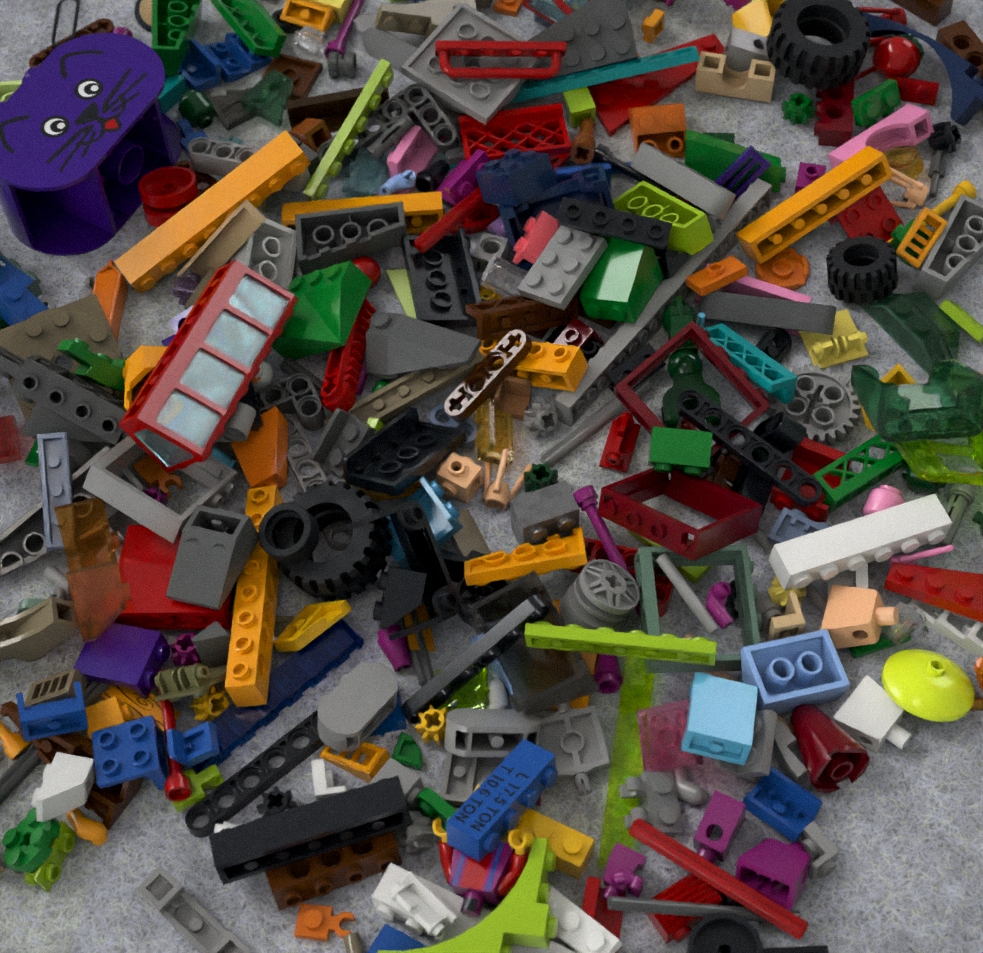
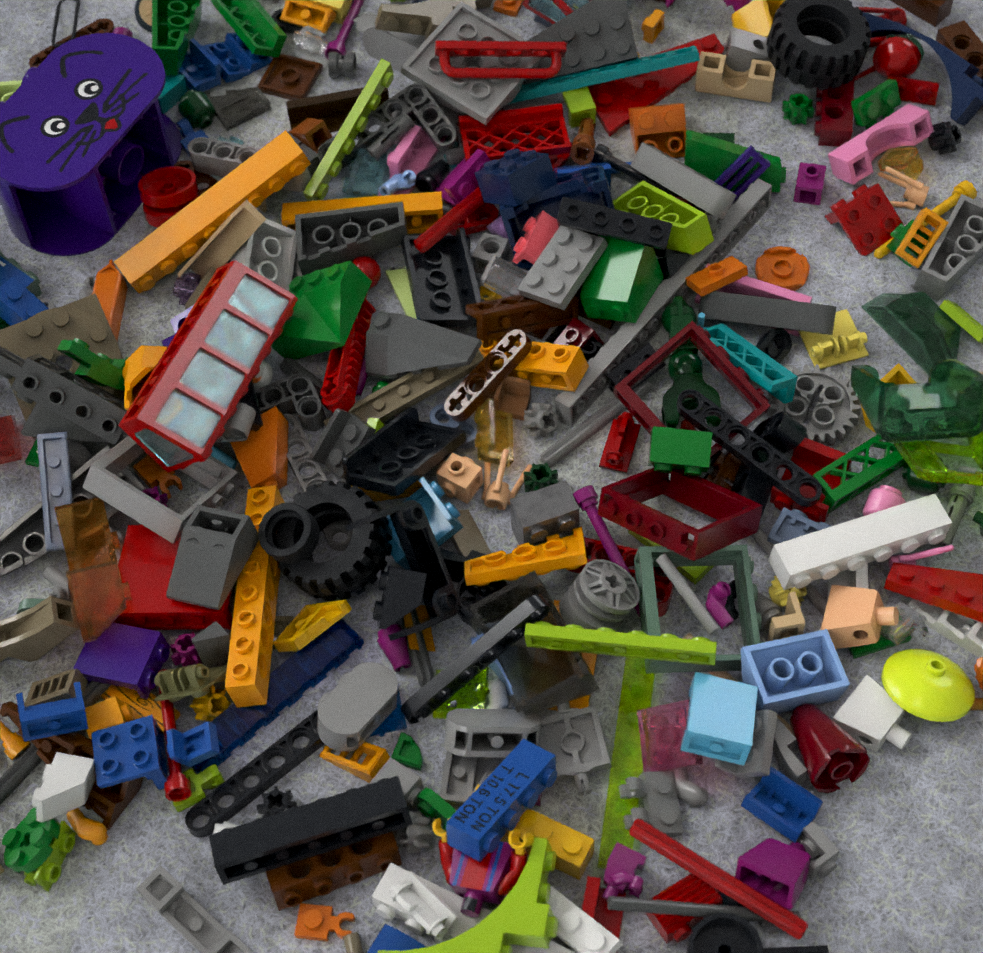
(269, 97): clear green wing -> none
(324, 781): white bracket -> none
(433, 717): yellow gear -> none
(608, 674): magenta cone -> none
(727, 814): magenta torso -> none
(814, 204): light orange brick -> none
(862, 270): black tyre -> none
(936, 170): dark grey axle -> none

